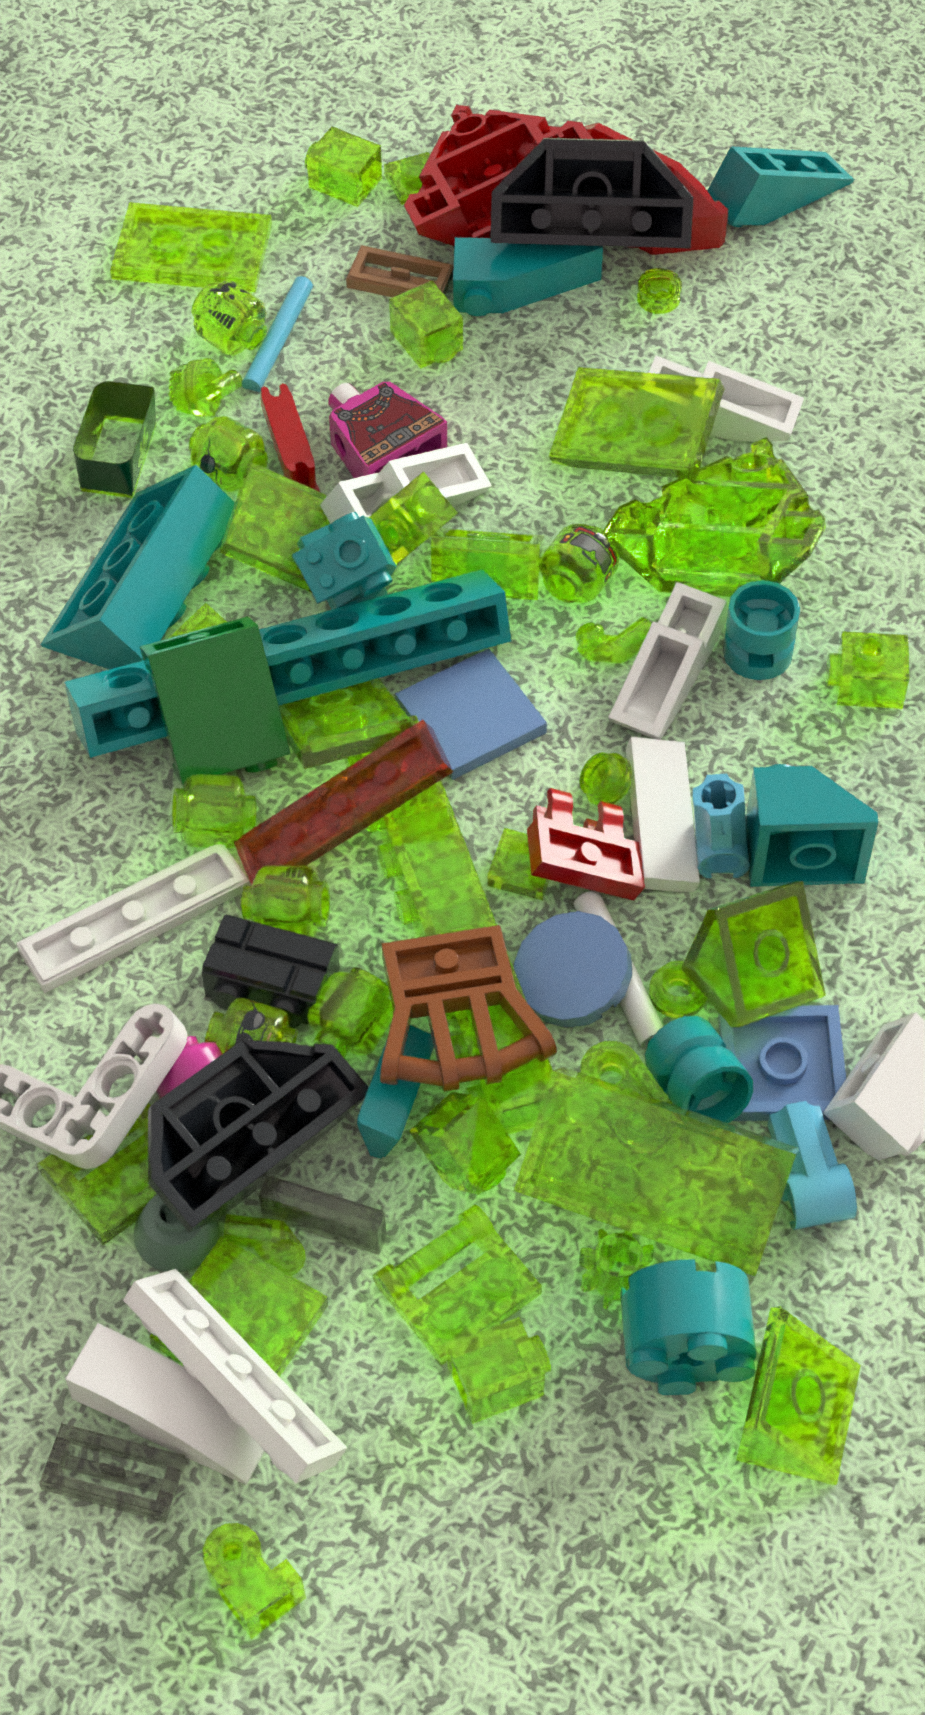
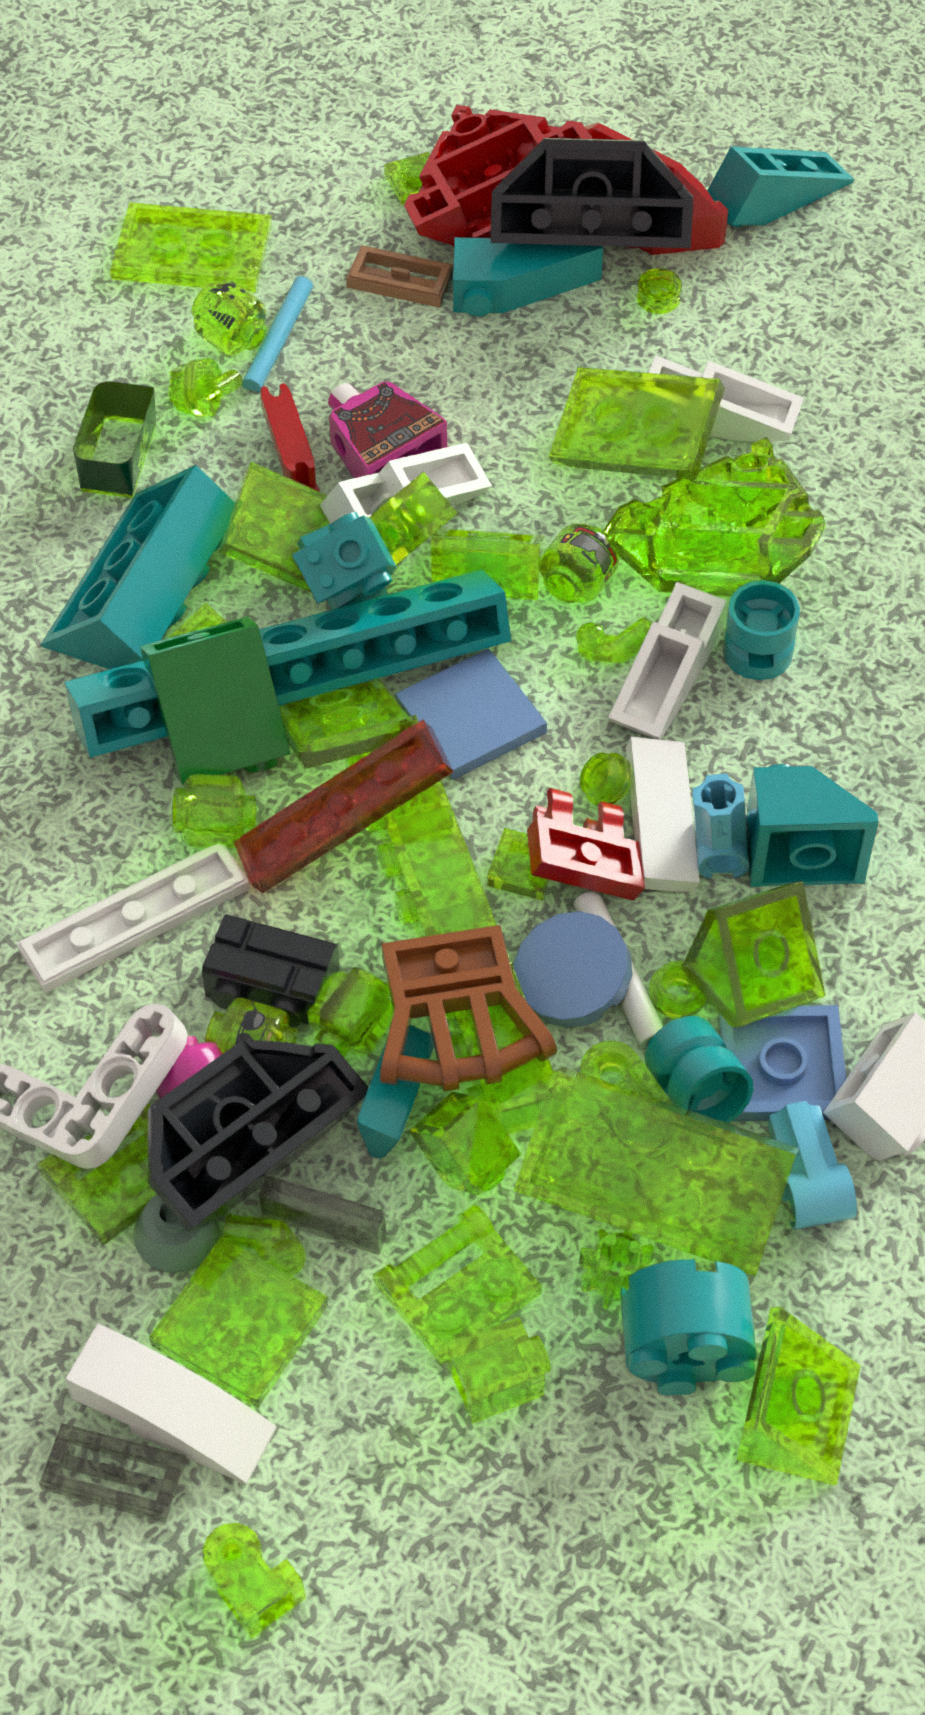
(225, 451): clear neon green head -> none
(235, 1375): white plate -> none
(287, 899): clear neon green head -> none
(344, 166): clear neon green brick -> none
(426, 324): clear neon green brick -> none
(870, 670): clear neon green brick -> none

